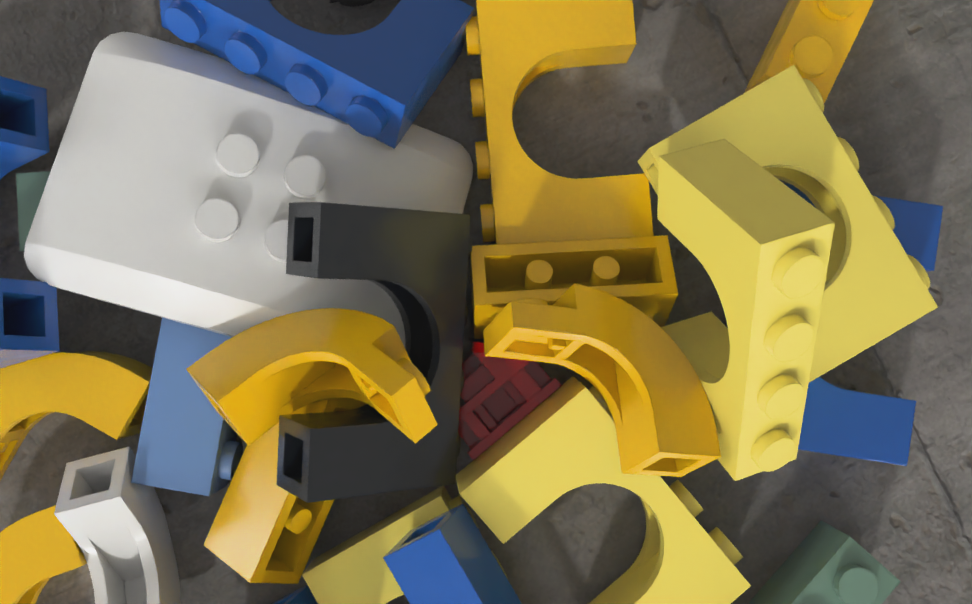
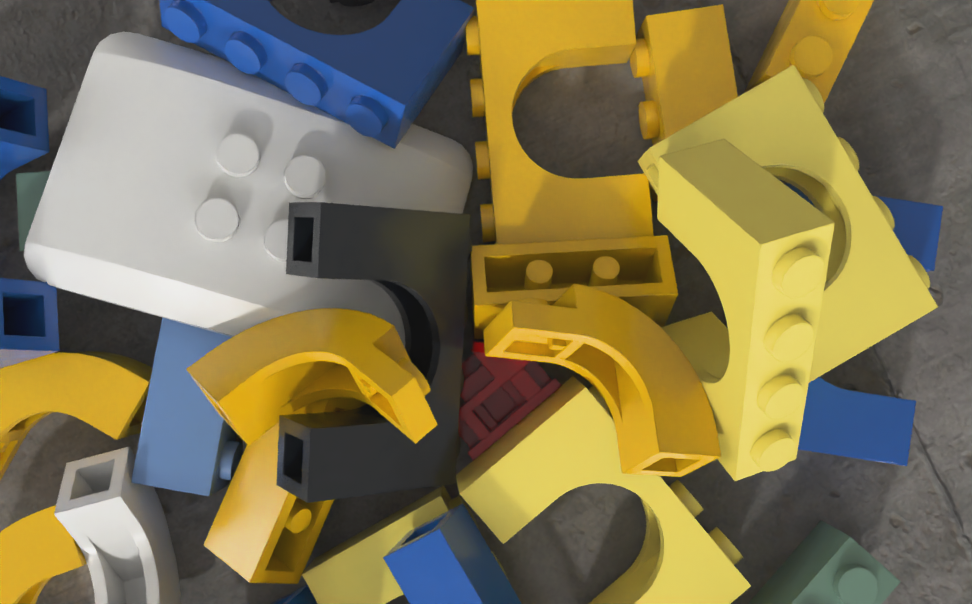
(682, 69): none -> yellow brick

